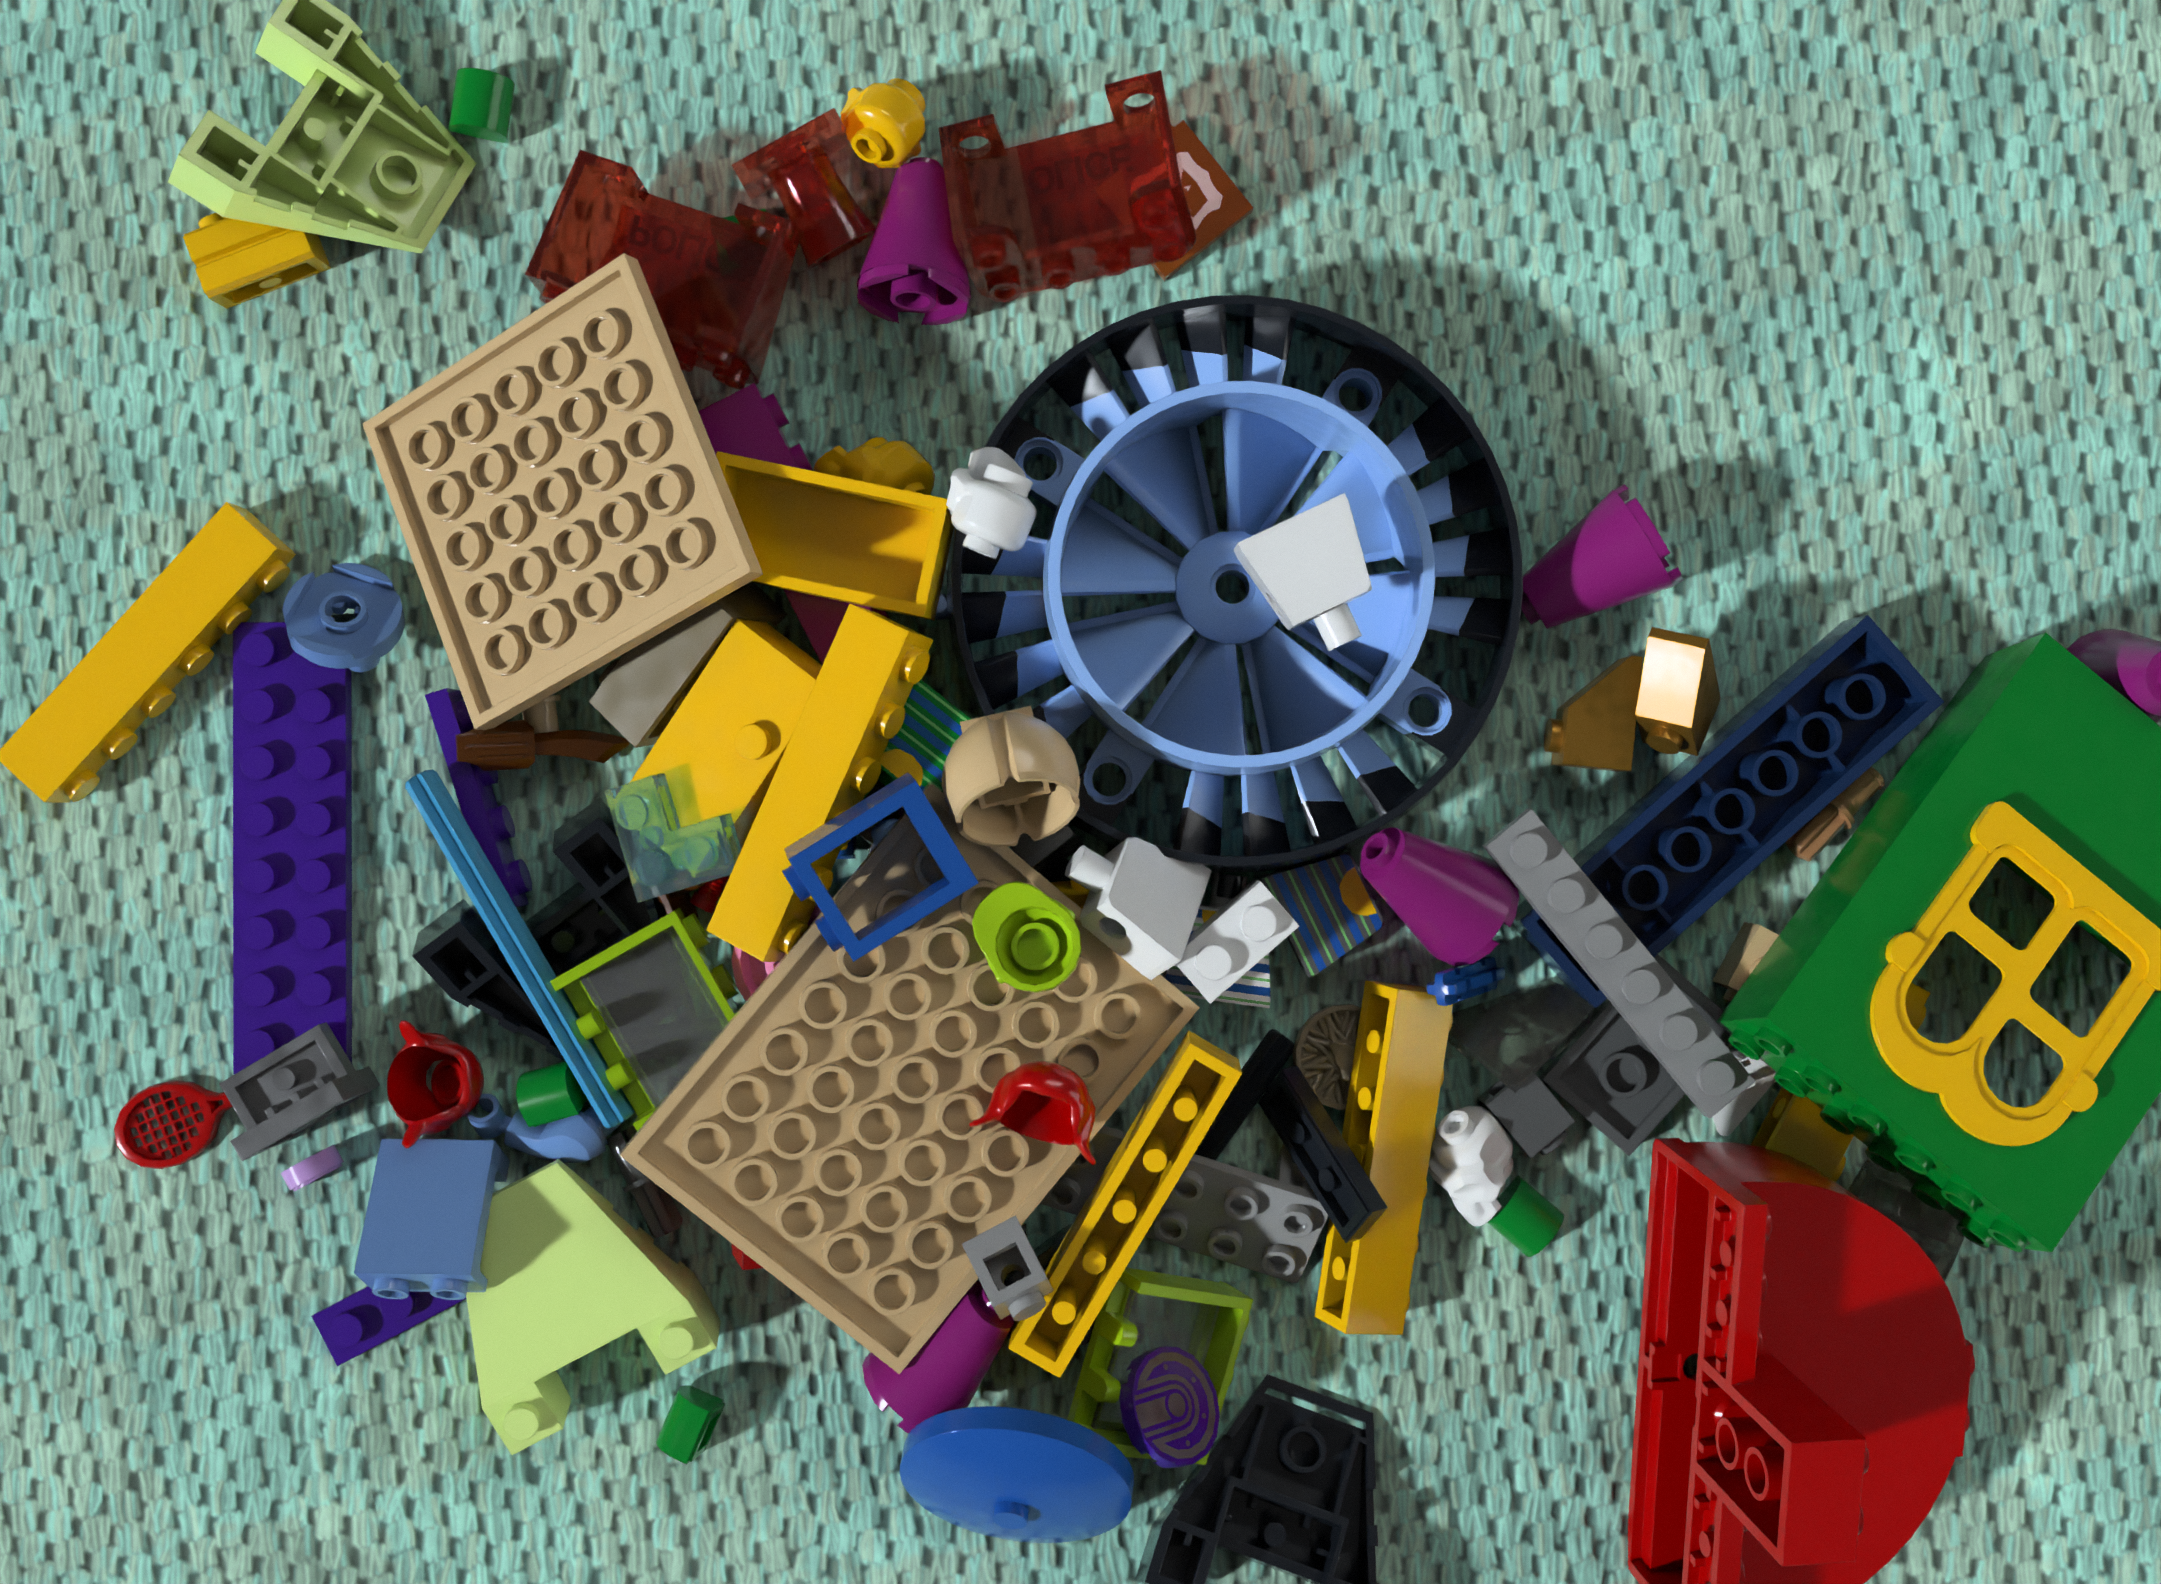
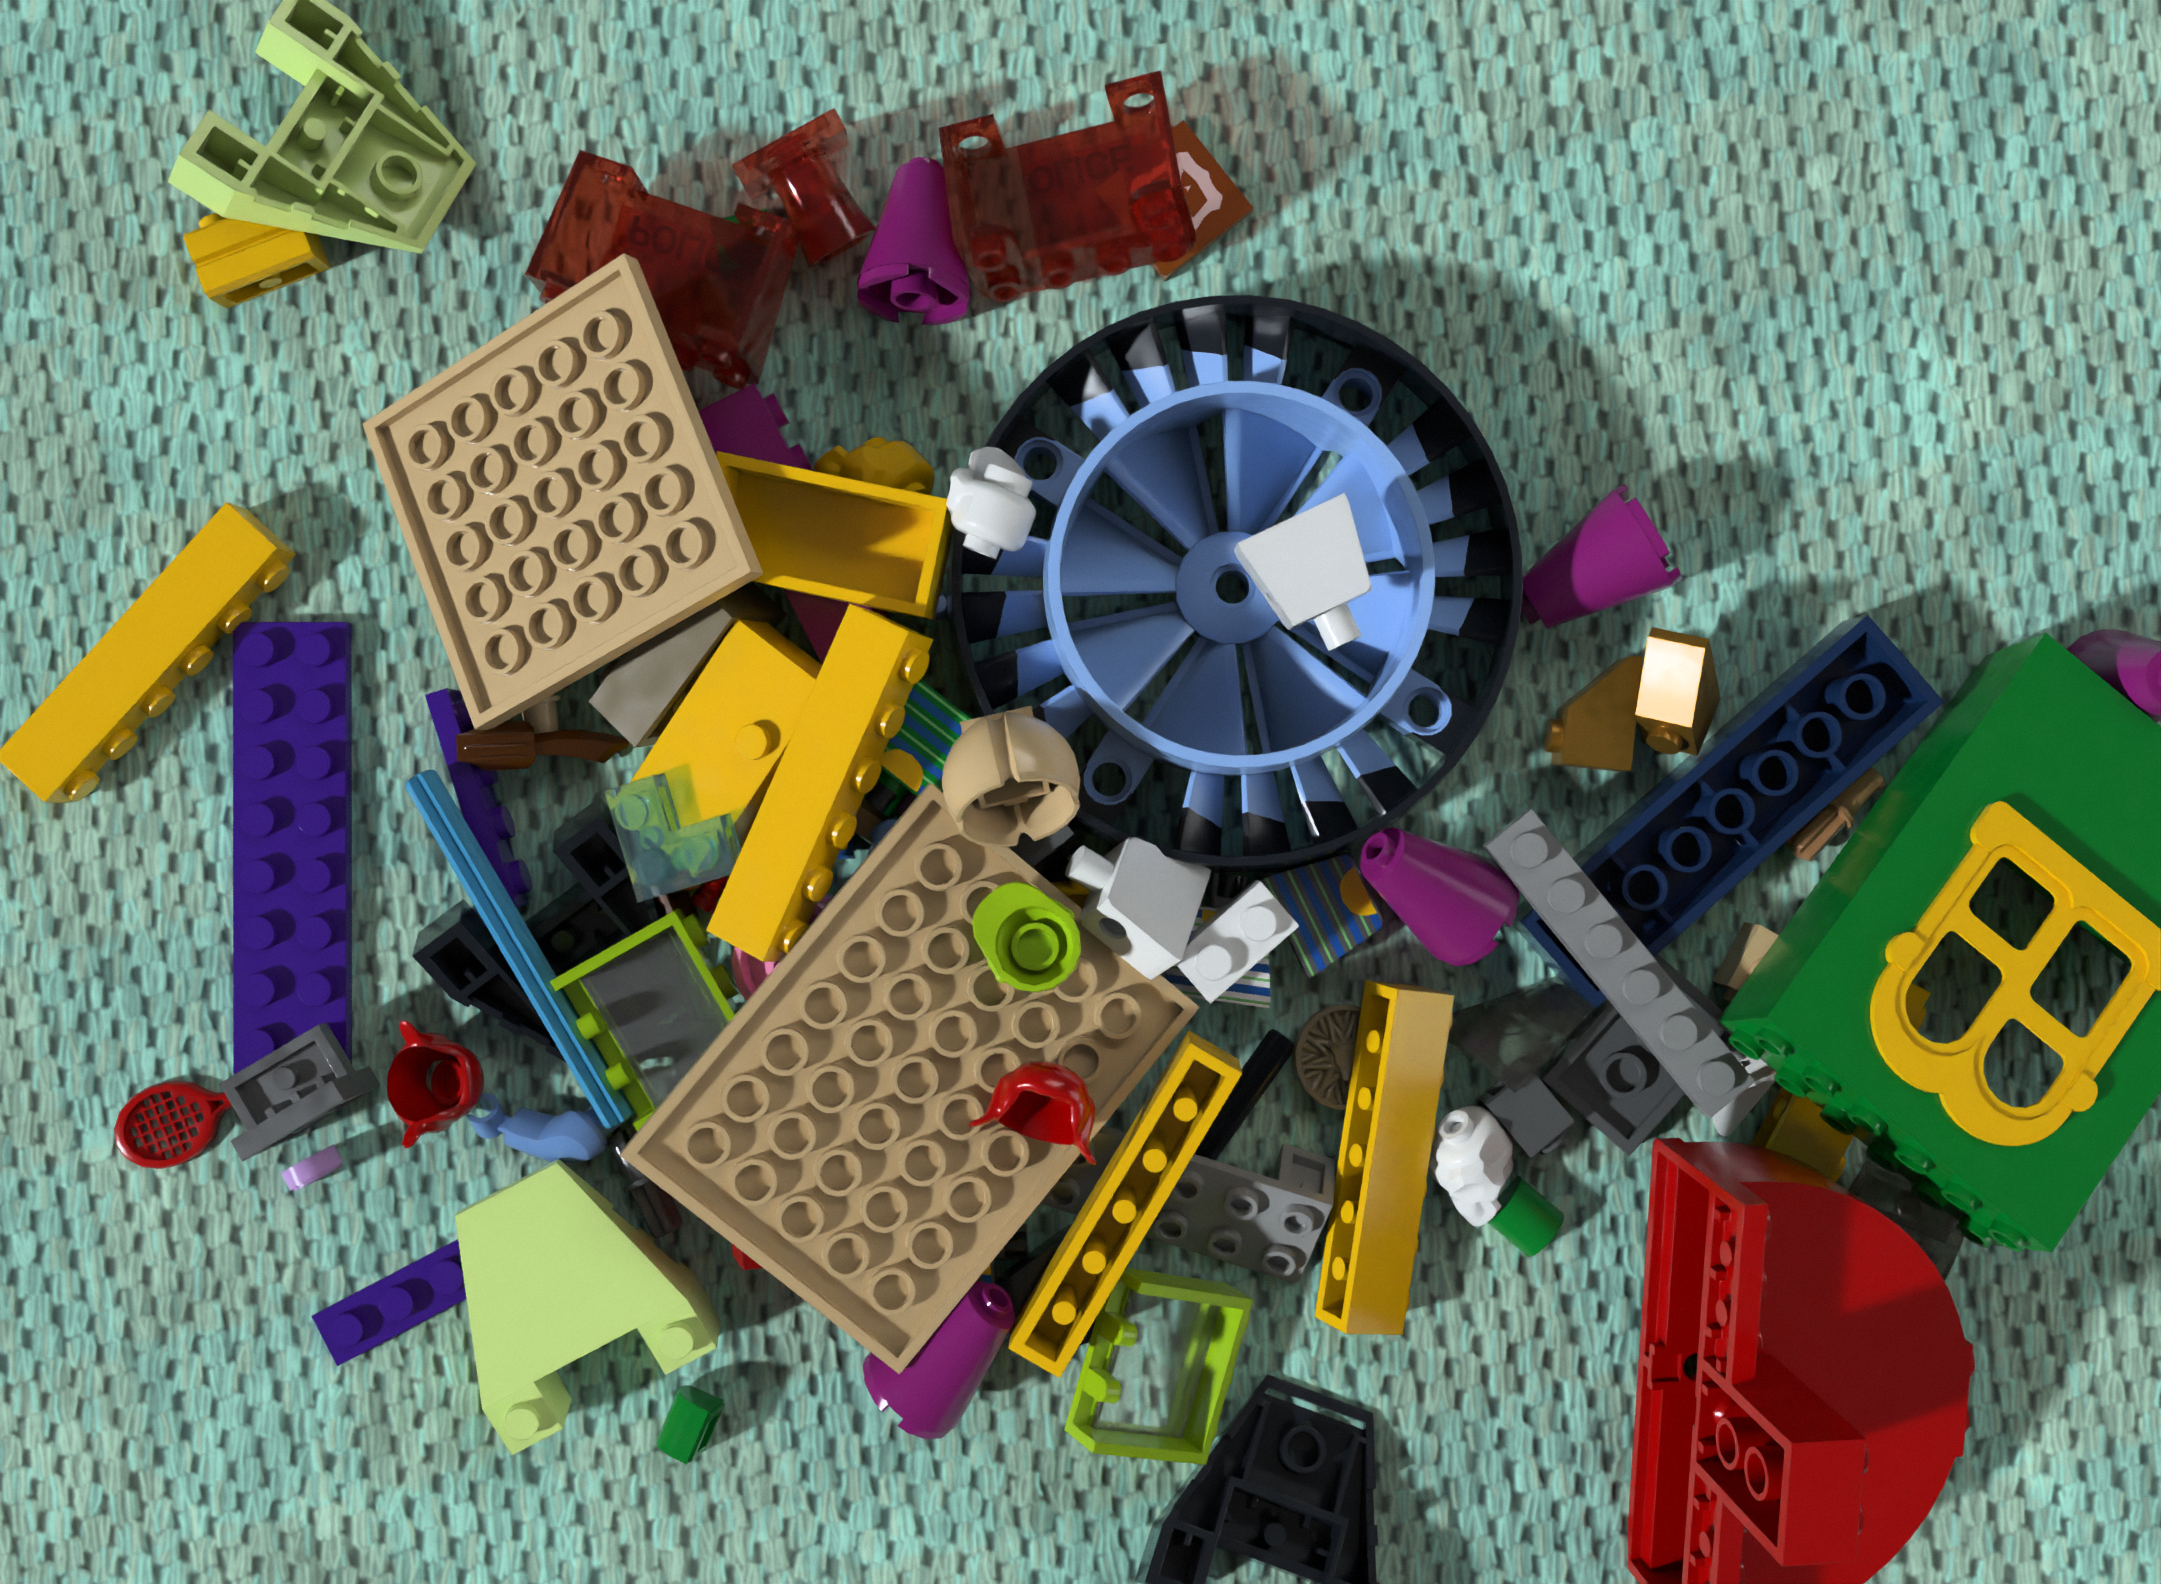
(351, 643): medium blue plate -> none
(429, 1217): medium blue panel -> none
(481, 104): green brick -> none
(549, 1094): green brick -> none
(805, 882): blue window -> none
(885, 122): yellow head -> none
(997, 1254): light grey brick -> none
(1017, 1474): blue dish -> none
(1169, 1407): tile -> none
(1322, 1154): black tile -> none
(1465, 981): blue axle -> none

